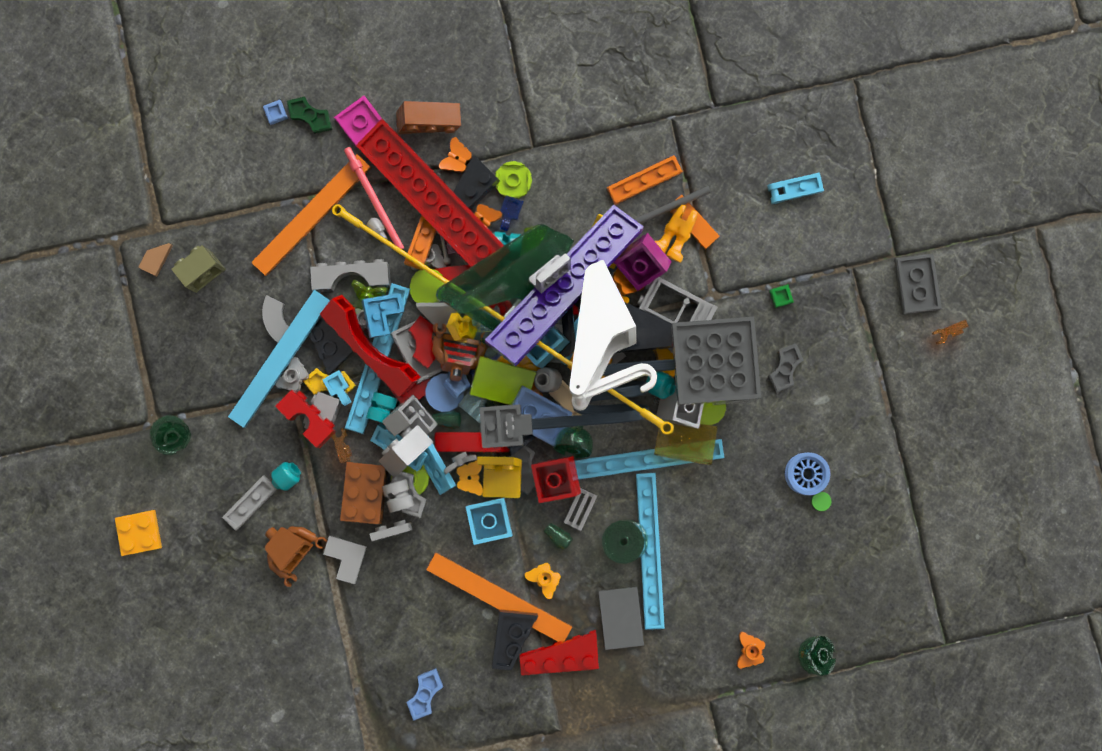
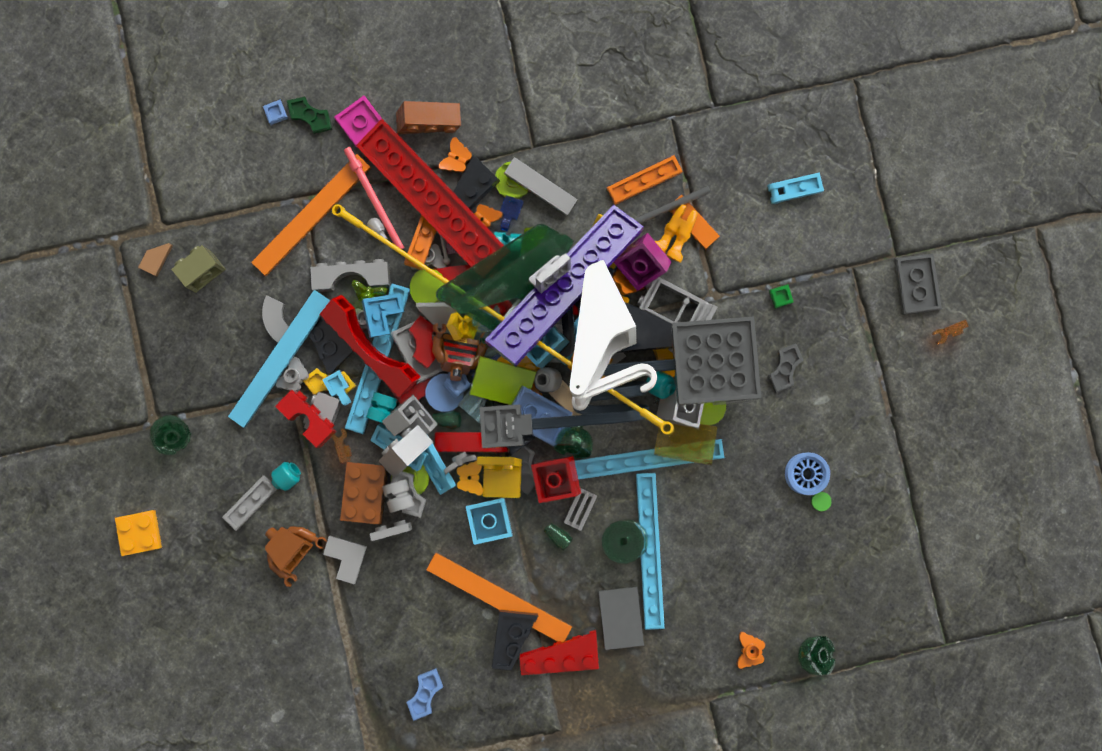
(537, 575): light orange animal -> none
(540, 186): none -> light grey tile

